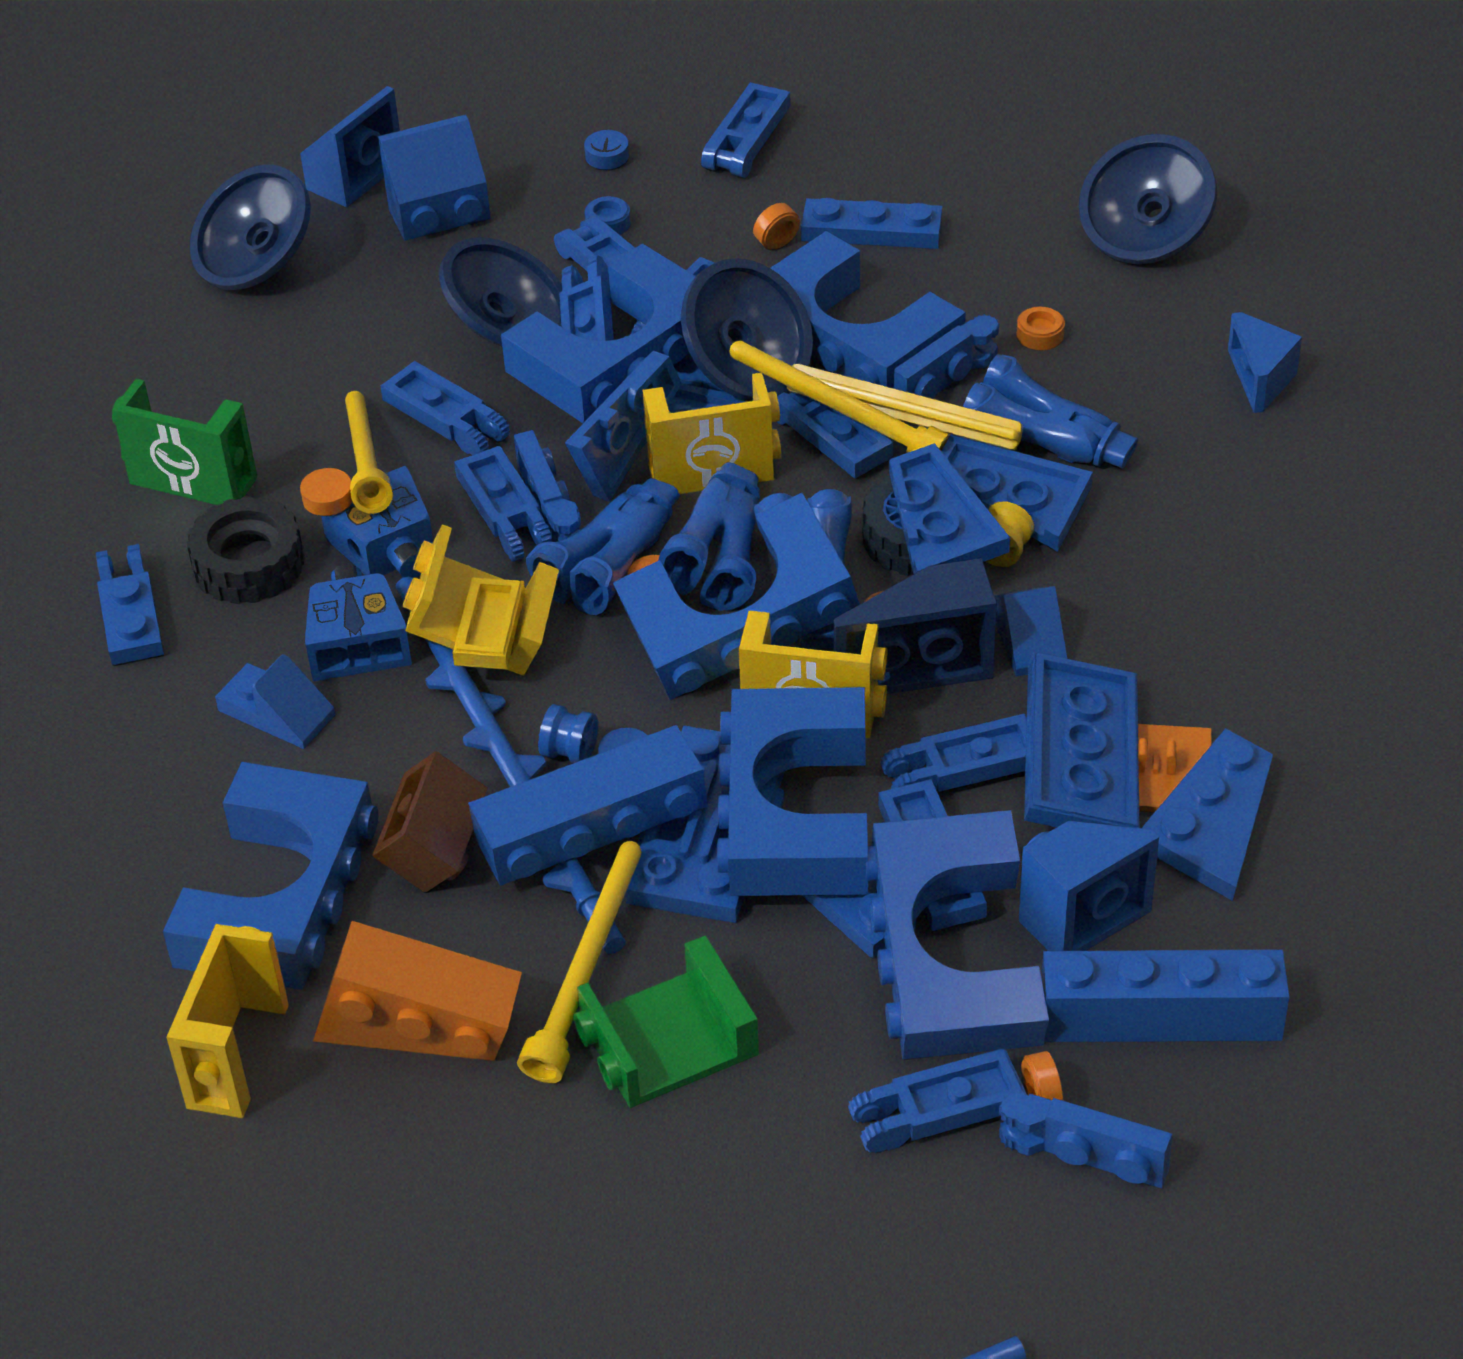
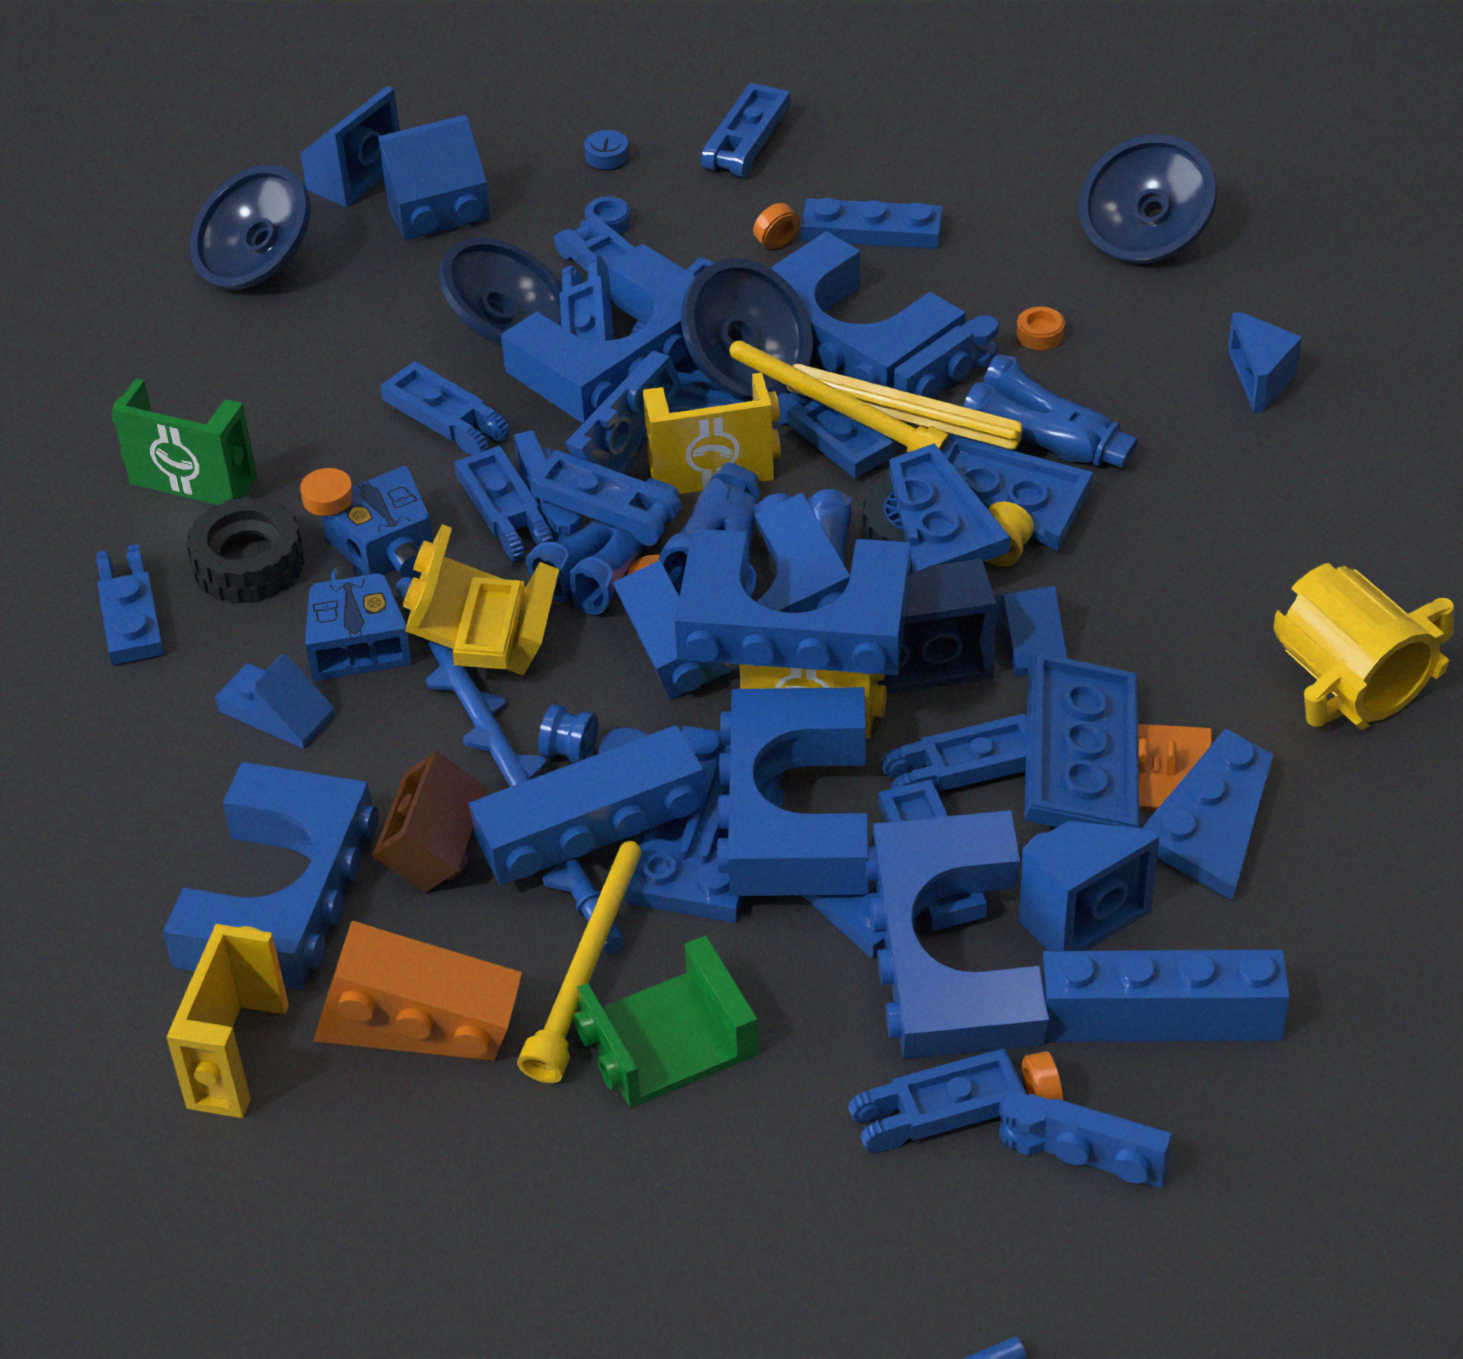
(369, 486): yellow piece -> none
(606, 496): none -> blue plate
(851, 634): none -> blue arch
(1361, 645): none -> yellow container

